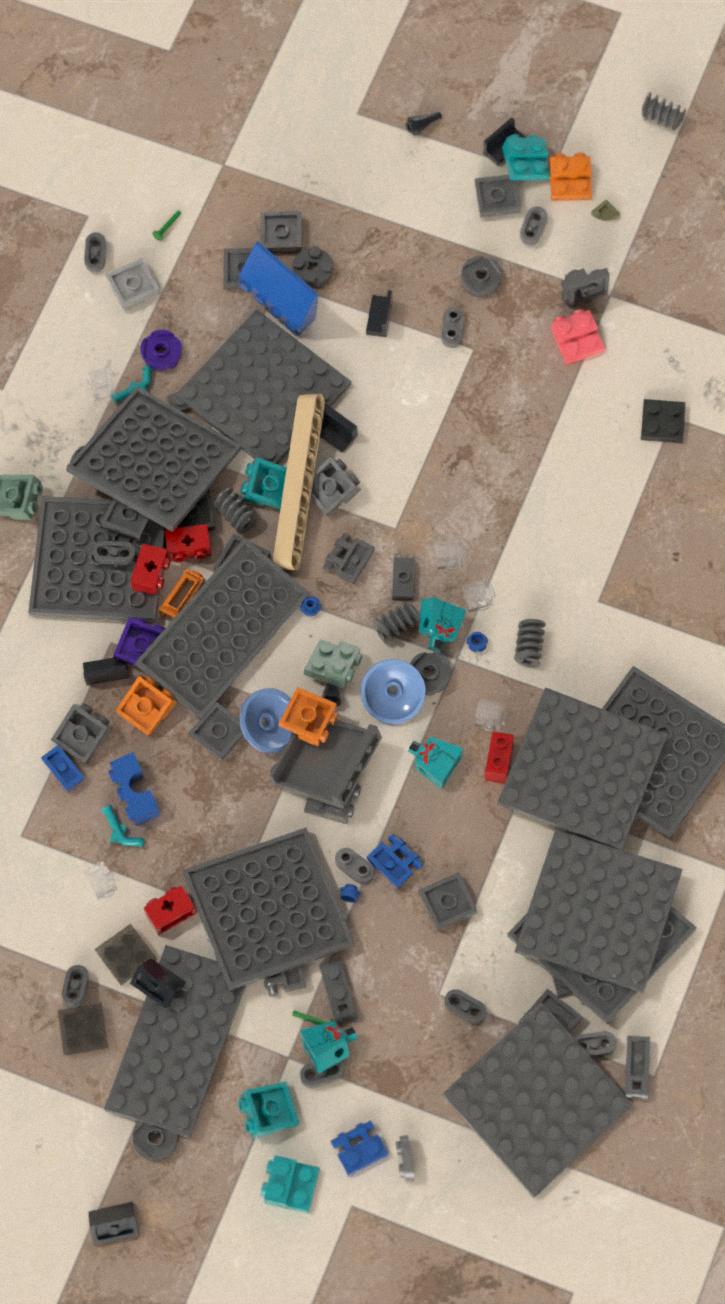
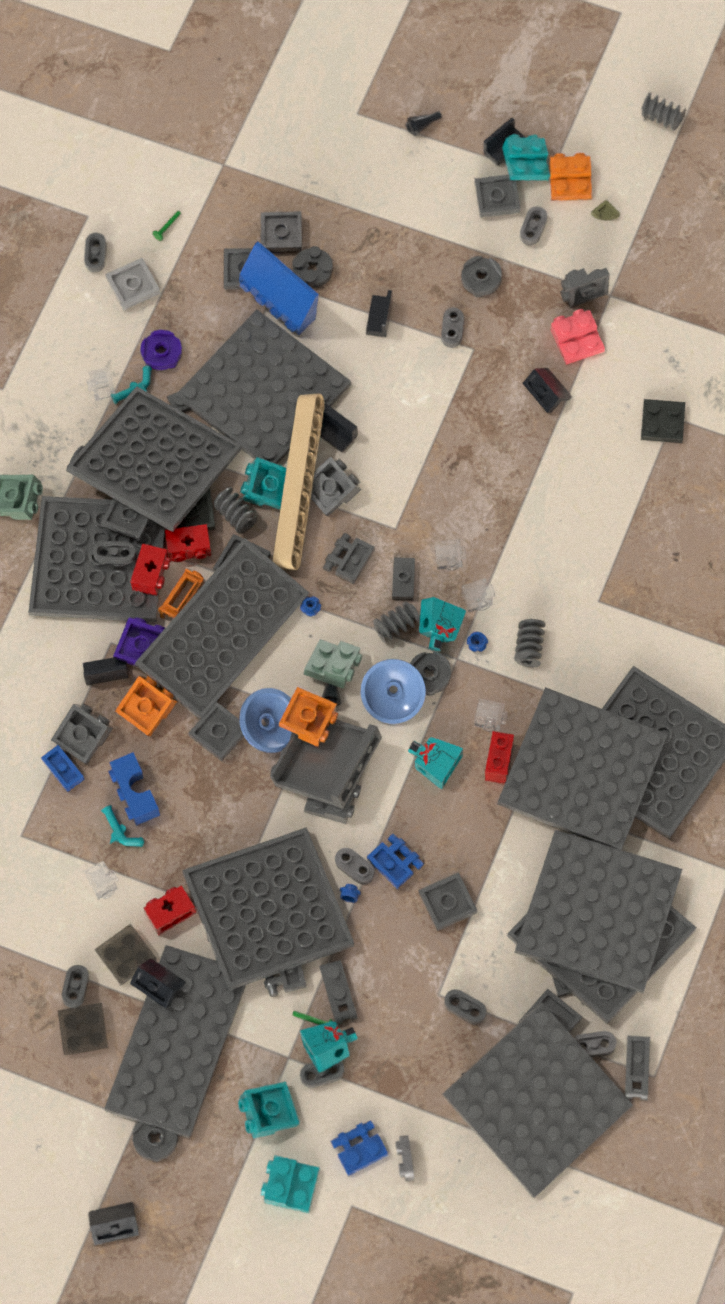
(546, 389): none -> black panel

